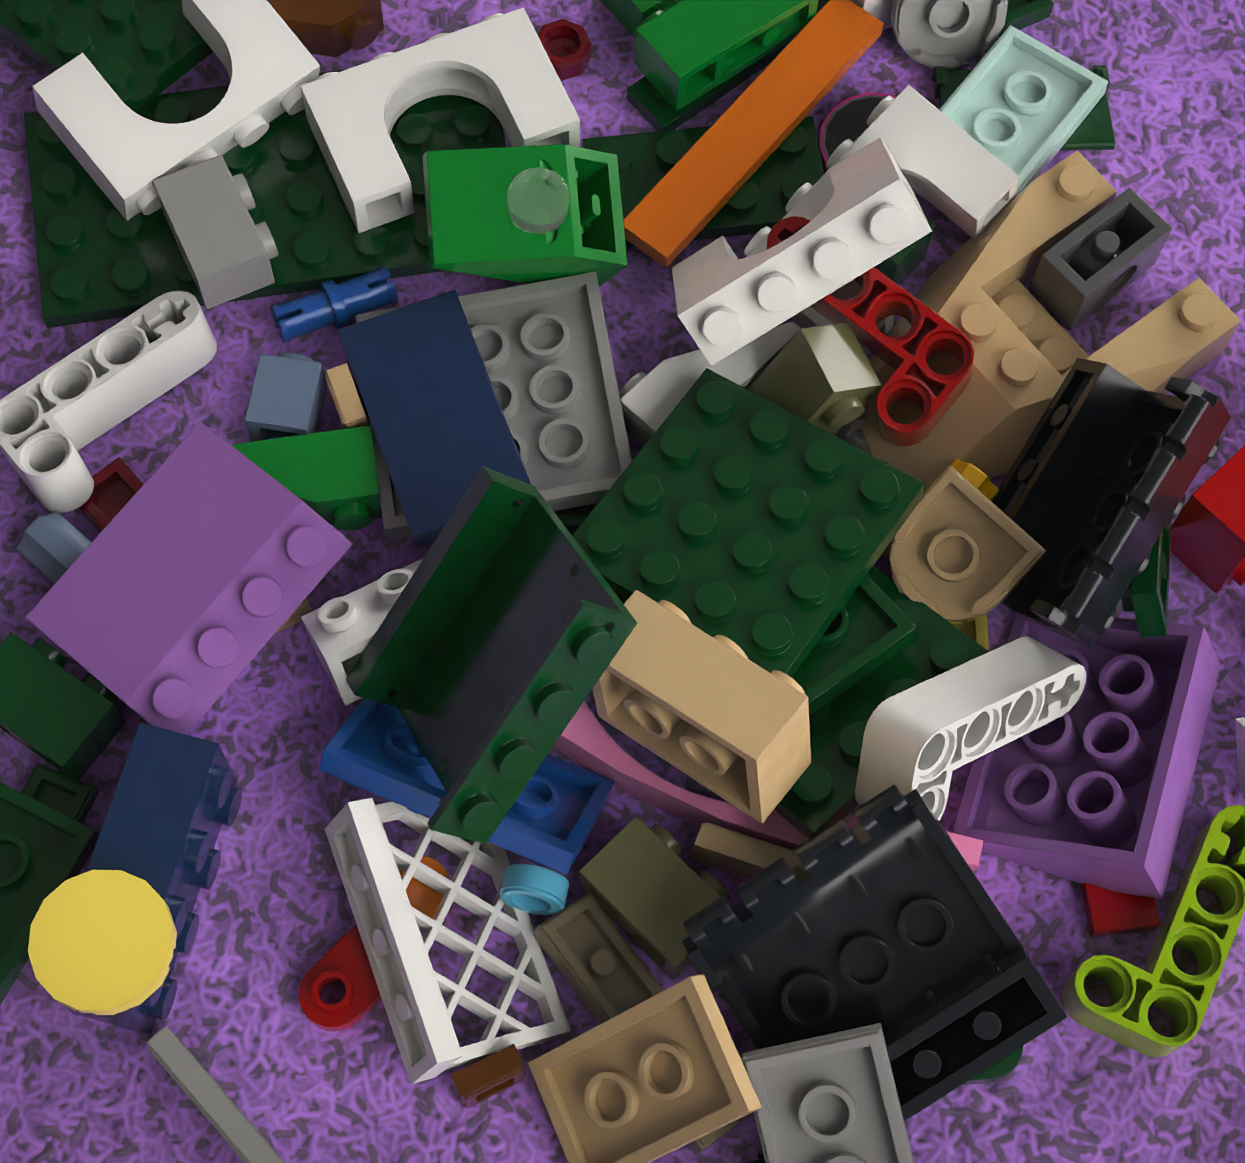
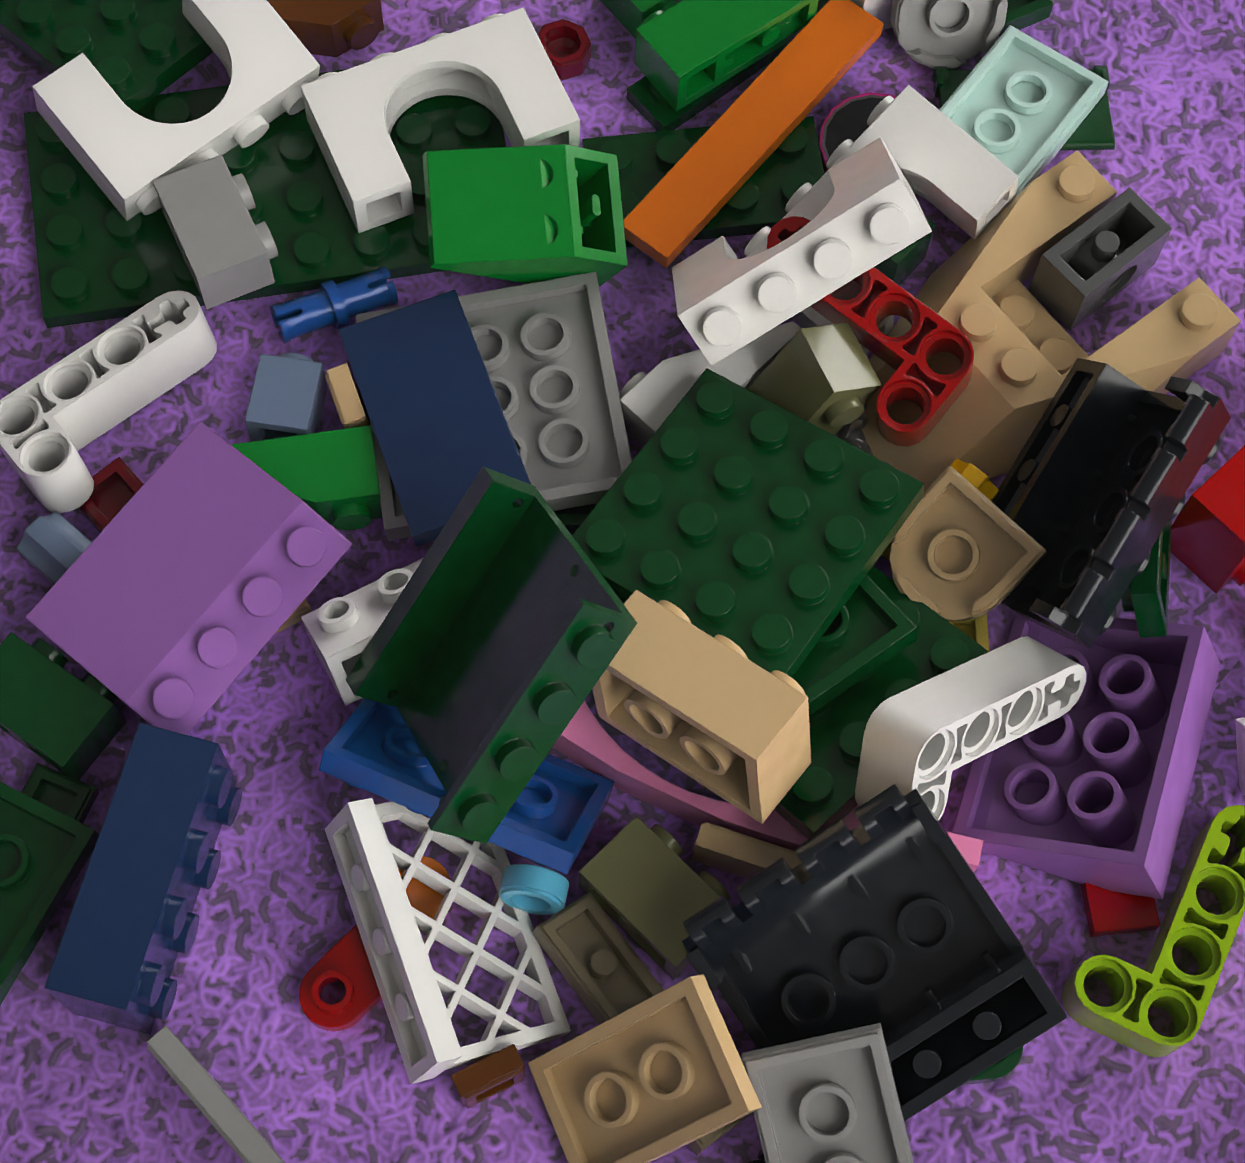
(102, 942): light yellow tile -> none
(538, 200): clear tile -> none

